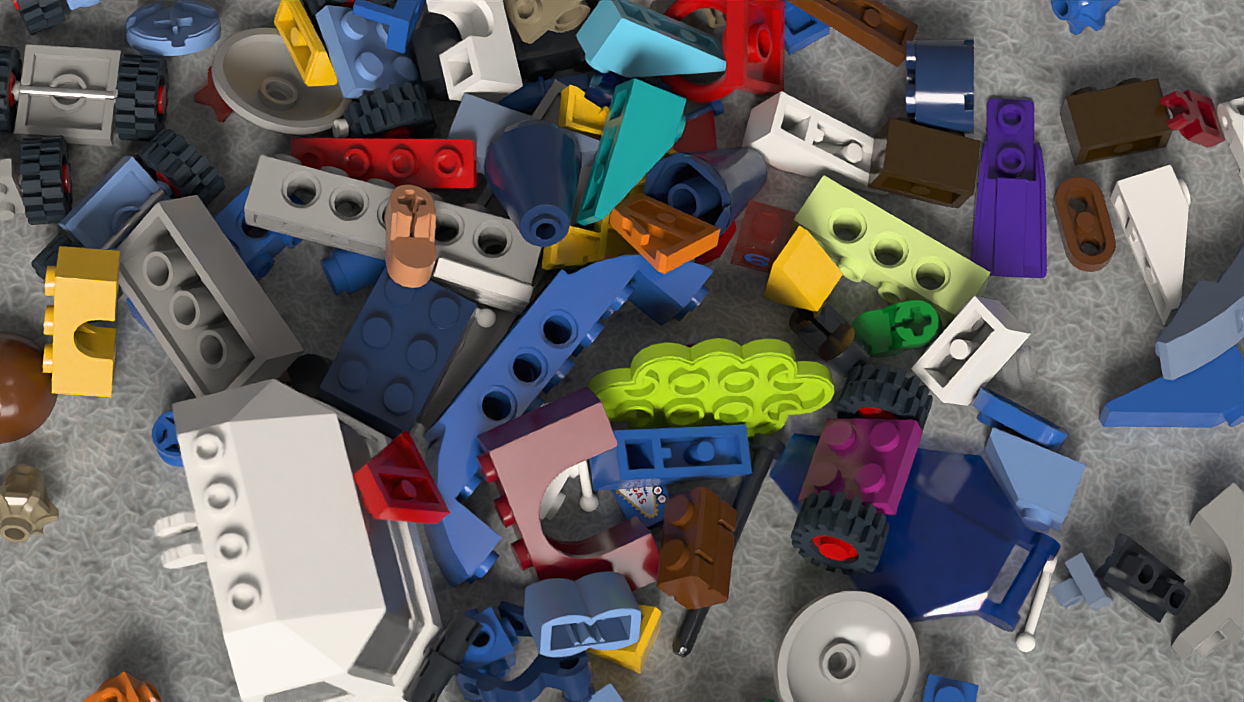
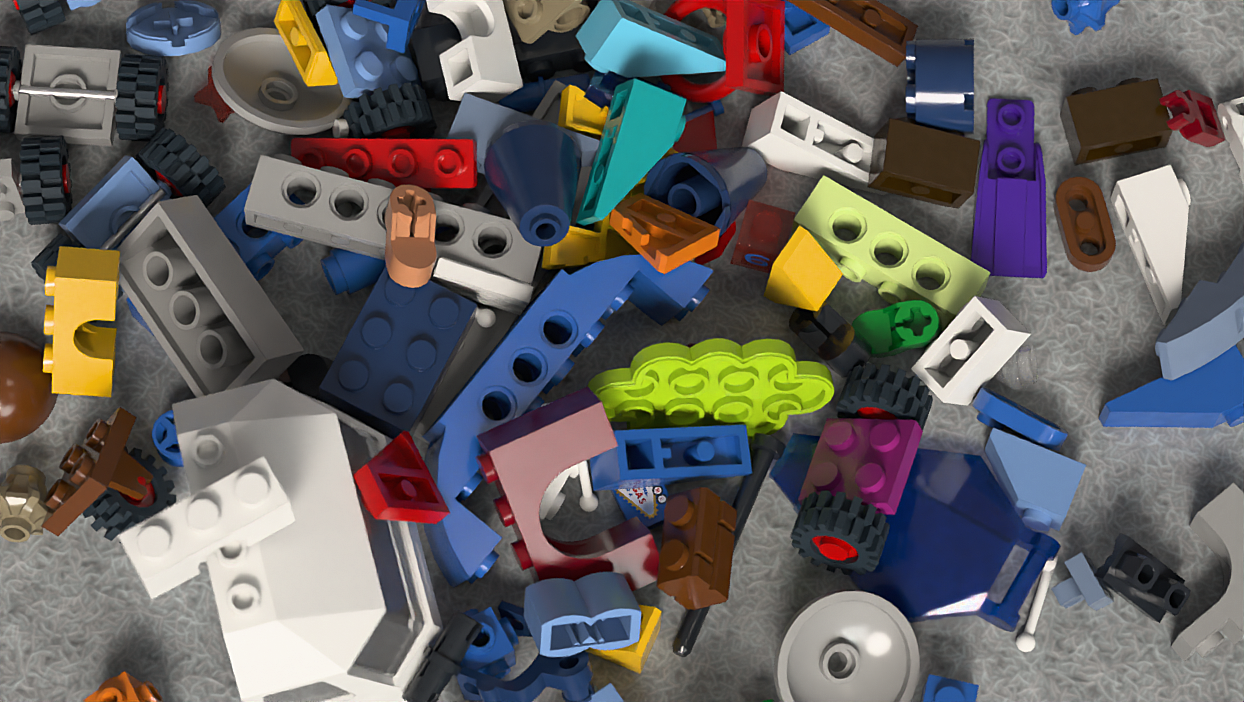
(107, 482): none -> reddish brown plate
(236, 508): none -> white arch

